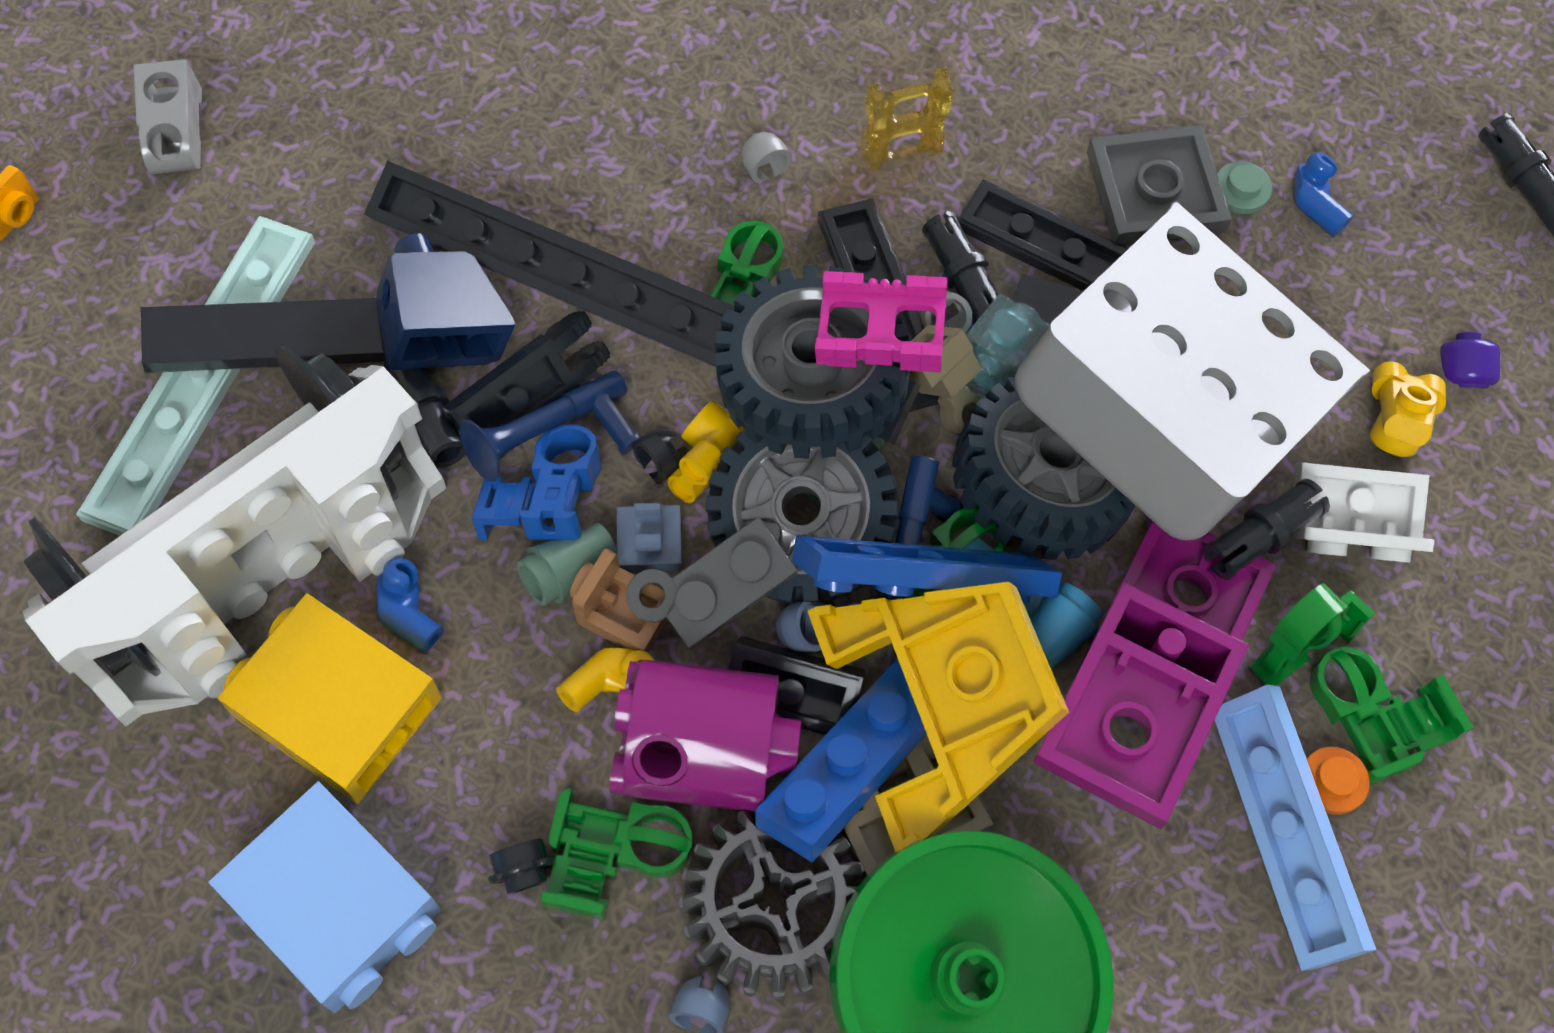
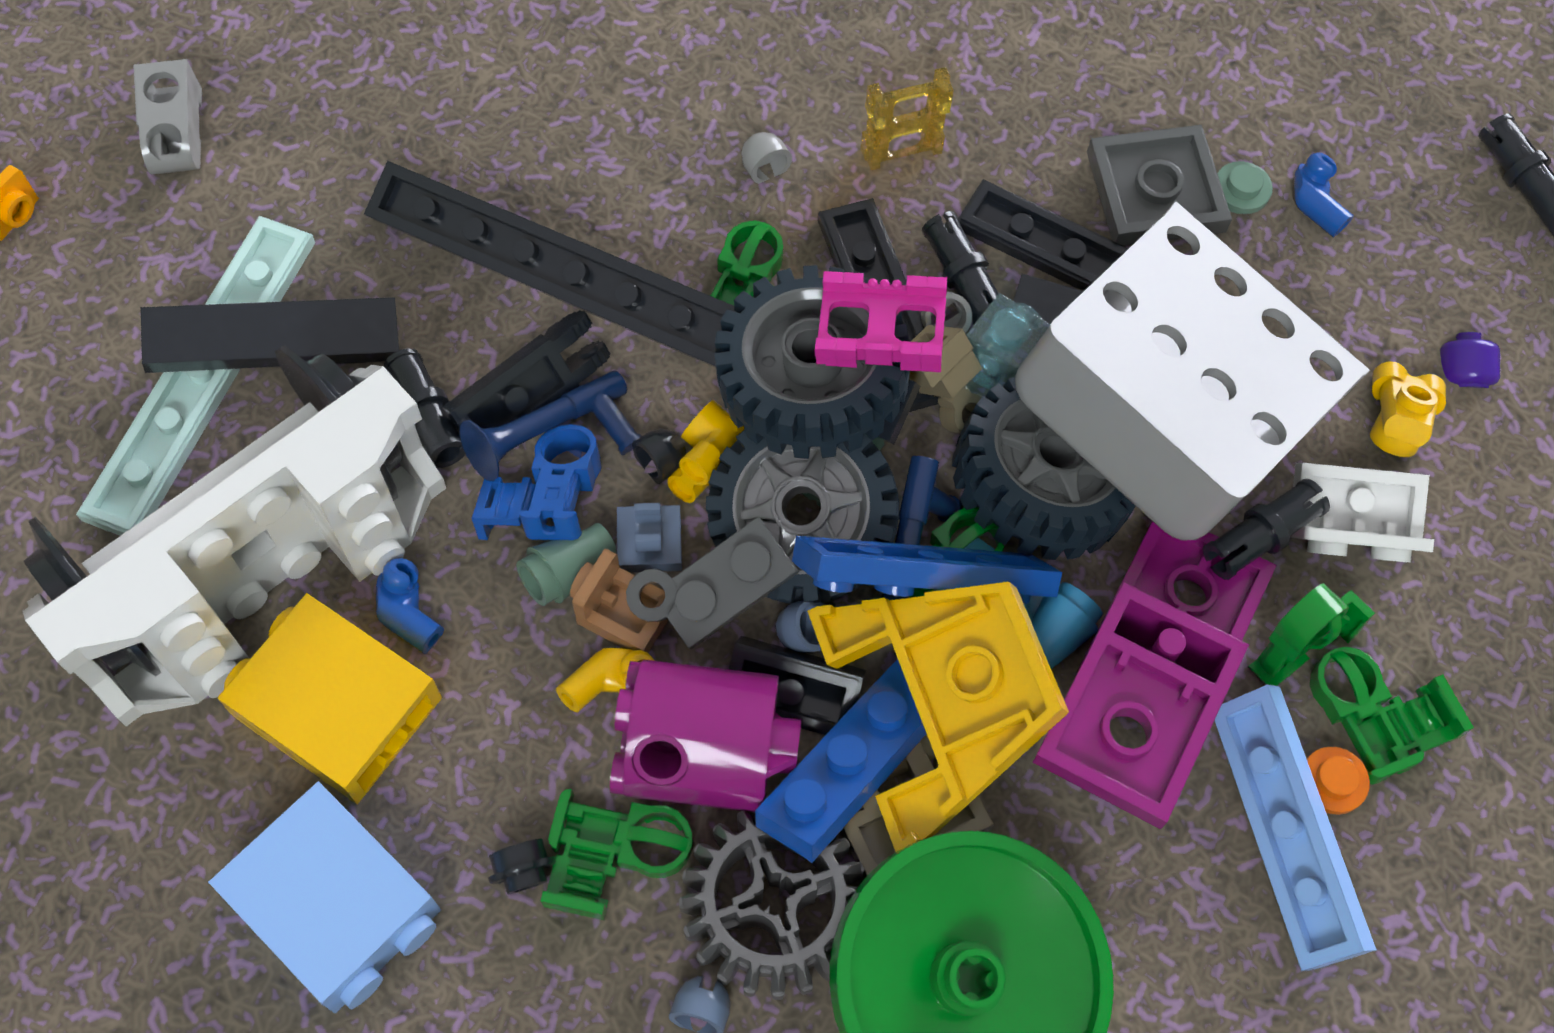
(439, 309): torso -> none

